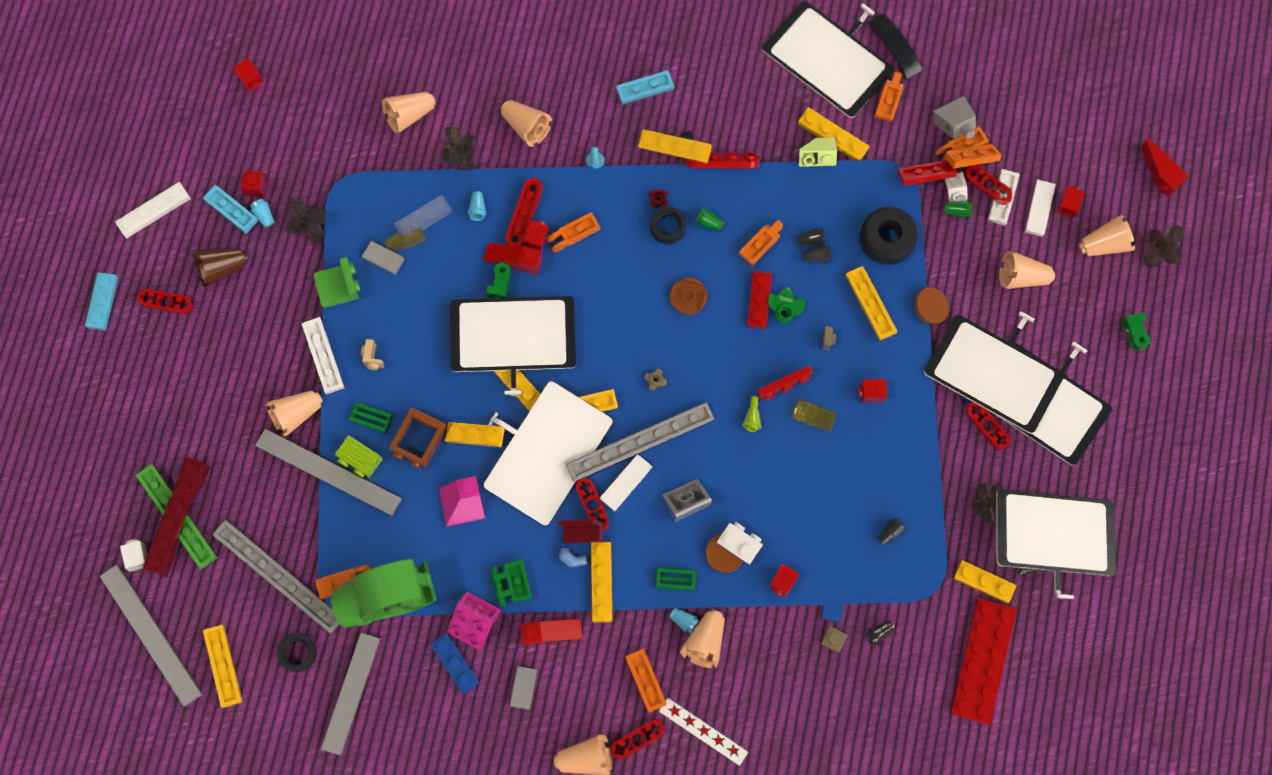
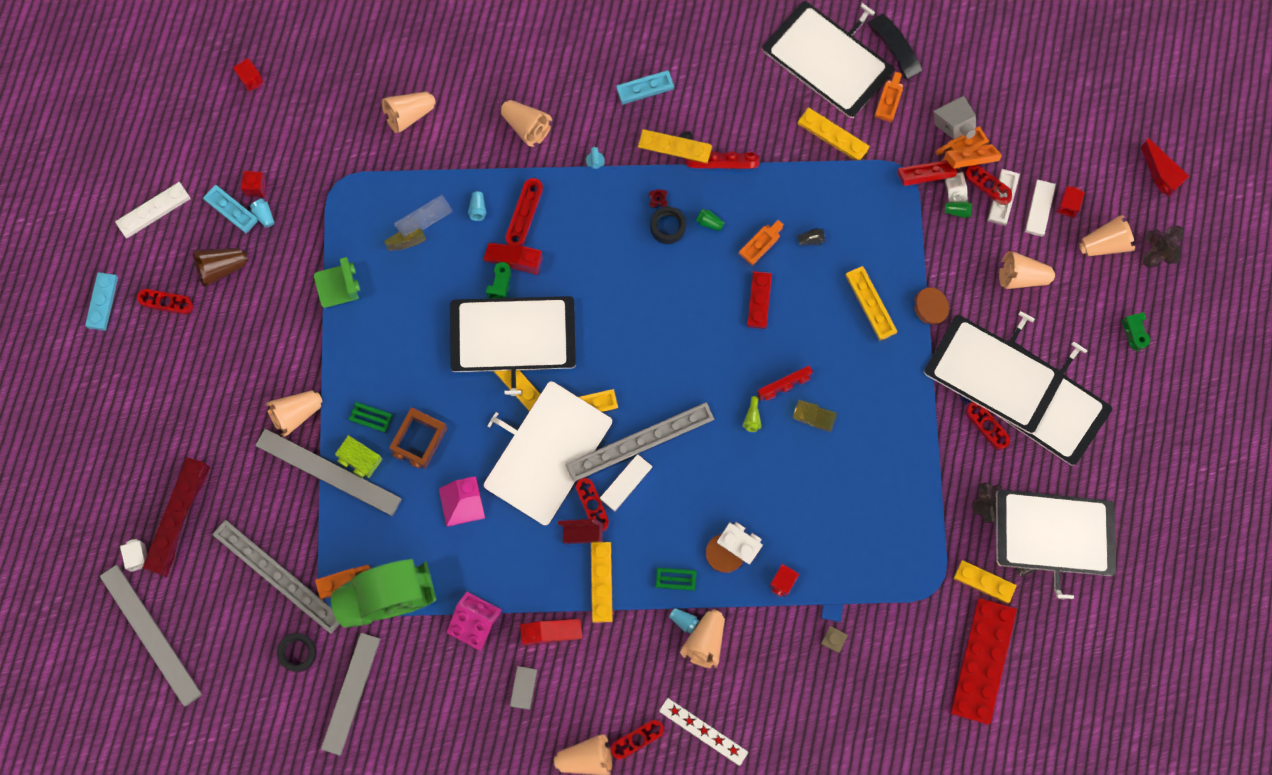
(189, 534): bright green plate -> none
(222, 666): yellow plate -> none
(306, 220): clear smoke plant -> none
(323, 355): white plate -> none
(368, 353): tan bracket -> none
(383, 257): light grey tile -> none
(455, 663): blue plate -> none
(458, 148): clear smoke plant -> none
(474, 434): yellow plate -> none
(517, 581): green plate -> none
(536, 235): red brick -> none
(570, 560): medium blue arm -> none
(574, 232): orange hinge -> none
(646, 680): orange plate -> none
(653, 385): dark tan plate -> none
(687, 500): light grey slope -> none
(688, 296): dark orange tile -> none
(785, 303): green plate -> none
(818, 153): yellowish green slope -> none
(818, 254): clear smoke cone -> none
(828, 338): dark tan plate -> none
(873, 390): red brick -> none
(879, 633): clear smoke cone -> none
(891, 531): clear smoke cone -> none
(892, 219): black tyre -> none

